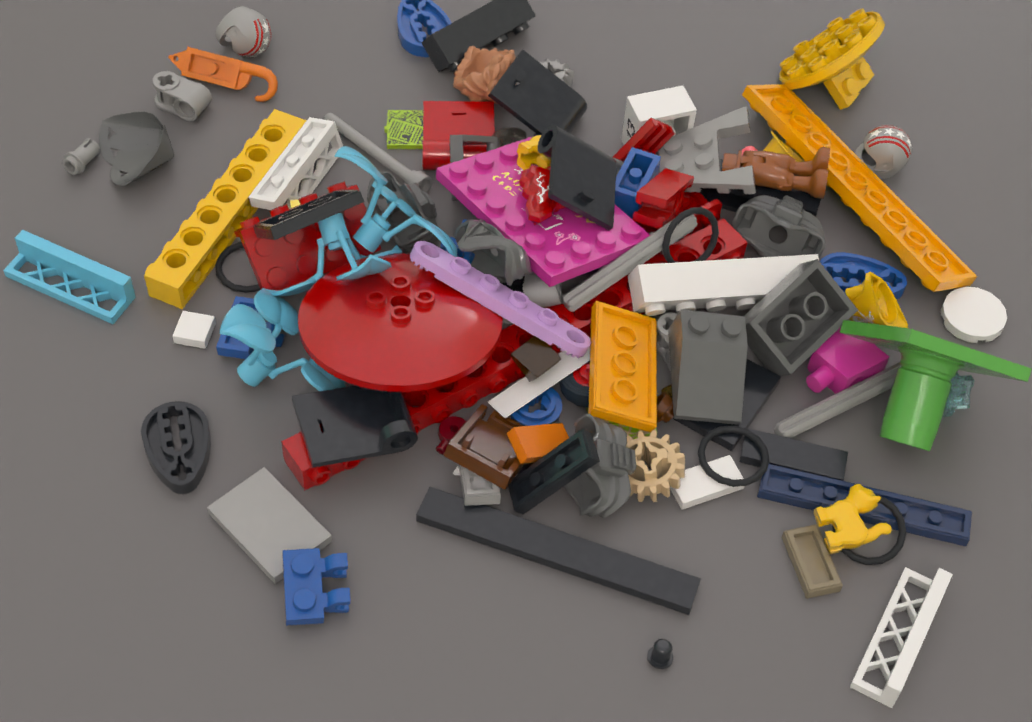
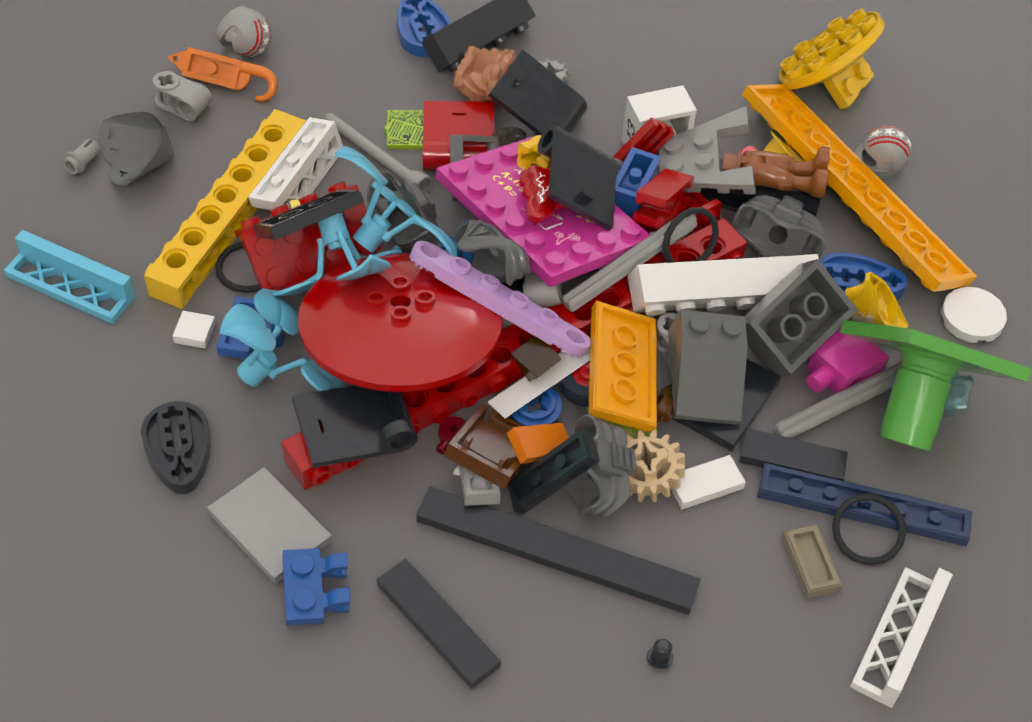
(439, 623): none -> black tile
(726, 481): black piece -> none
(848, 525): yellow animal -> none

